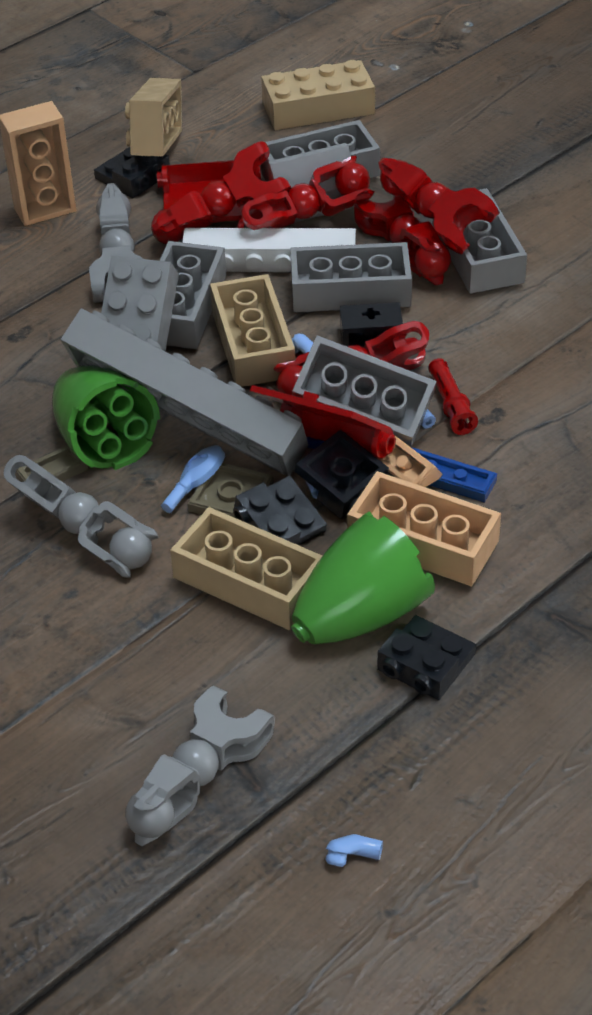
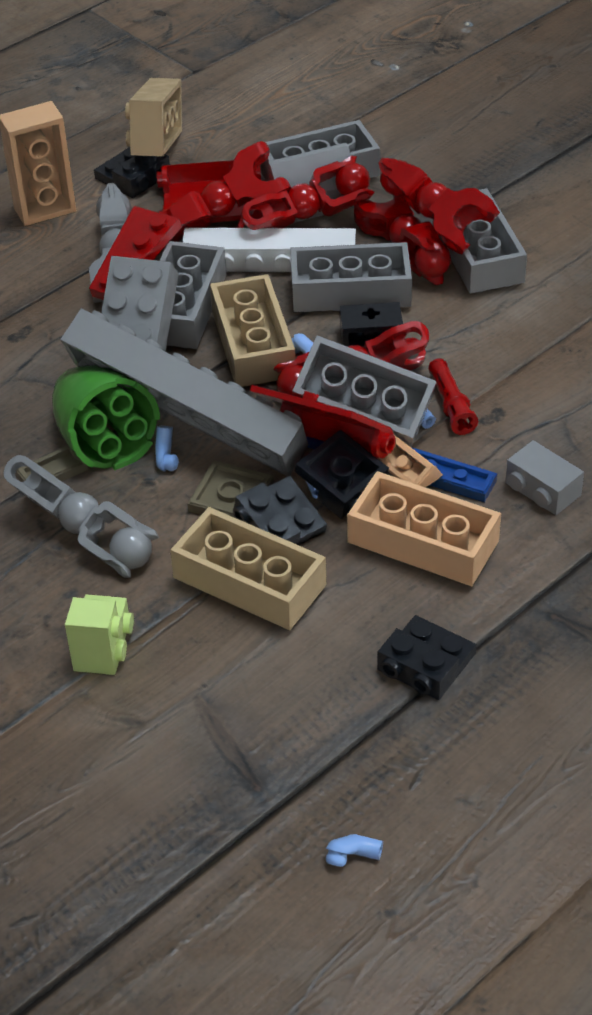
(97, 633): none -> yellowish green brick
(140, 237): none -> red wing
(163, 445): none -> light blue arm
(175, 781): light grey piece -> none
(195, 473): light blue piece -> none
(318, 94): tan brick -> none
(361, 583): bright green cylinder -> none
(544, 477): none -> light grey brick

